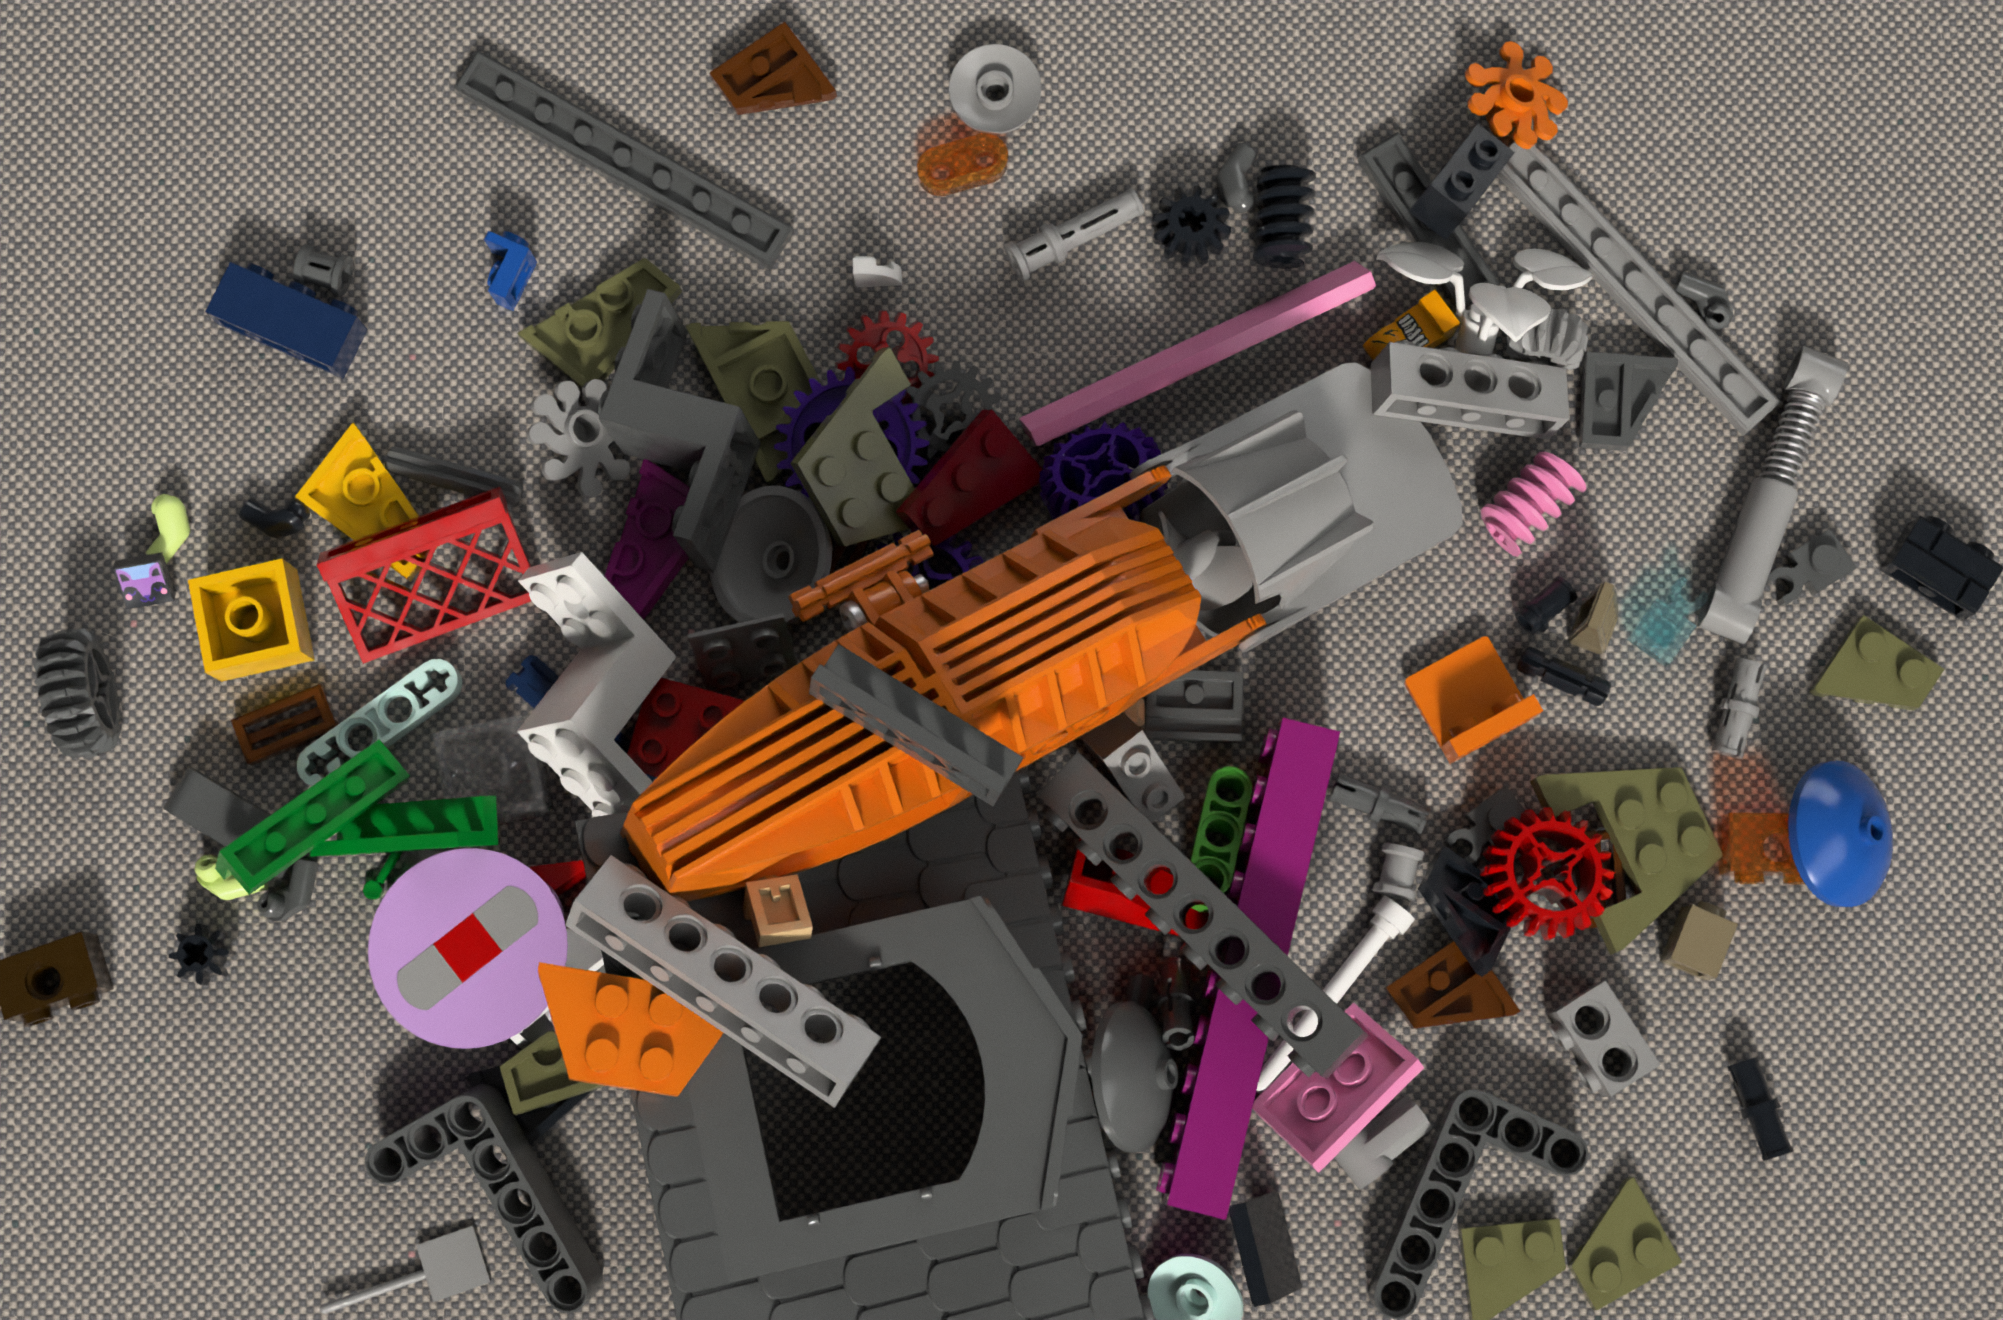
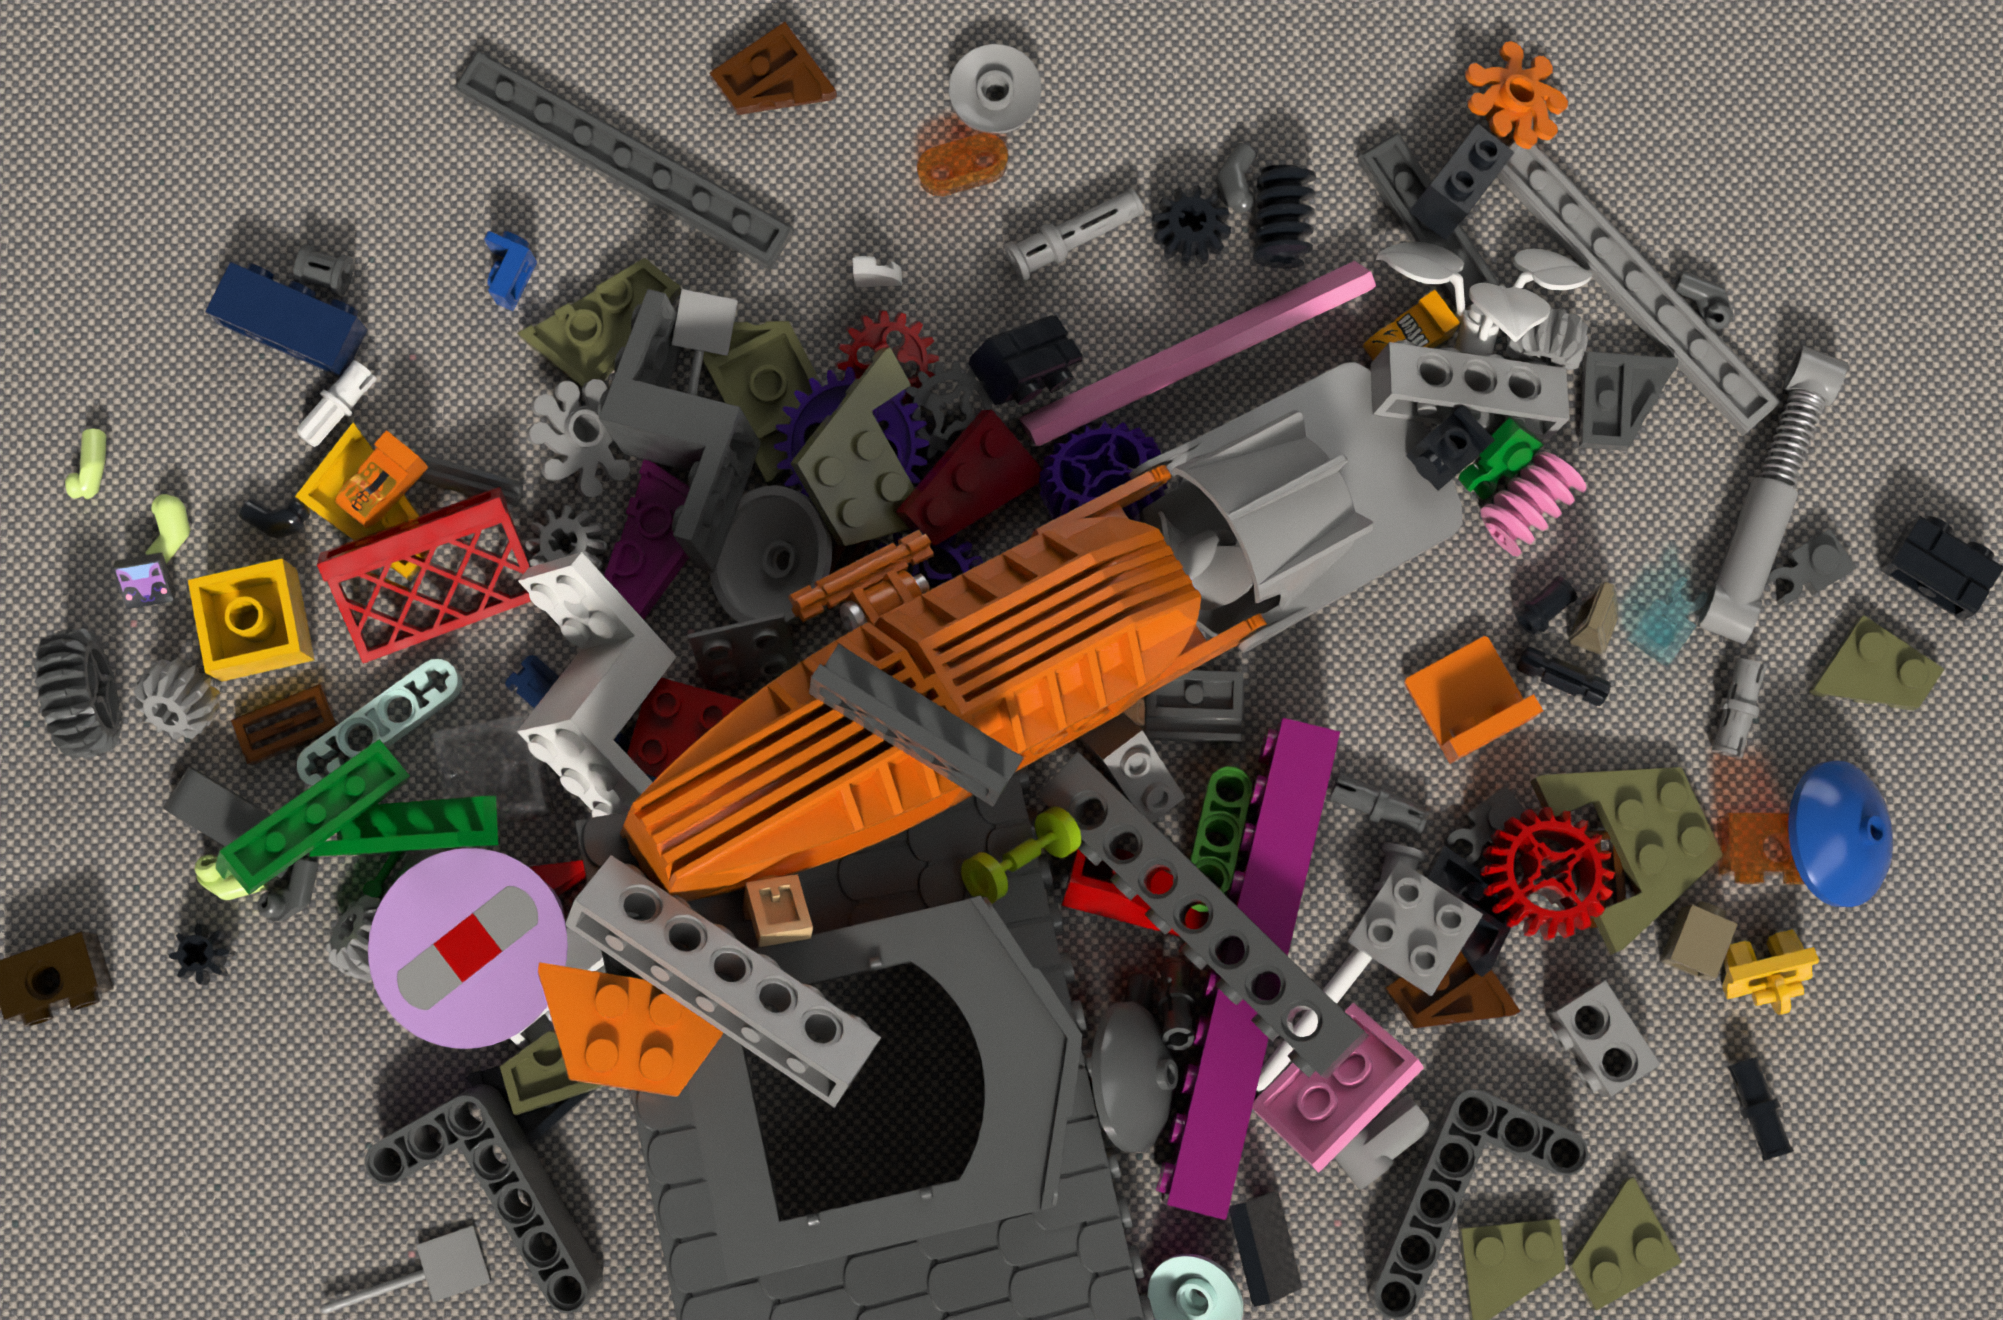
(92, 464): none -> yellowish green arm
(176, 698): none -> light grey gear
(336, 403): none -> white axle
(351, 936): none -> light grey gear
(380, 481): none -> orange leg
(568, 526): none -> light grey gear
(705, 325): none -> light grey piece
(1026, 361): none -> black brick
(1055, 832): none -> lime wheel
(1415, 928): none -> light grey hinge
(1450, 448): none -> black brick
(1505, 456): none -> green plate
(1773, 978): none -> yellow hips

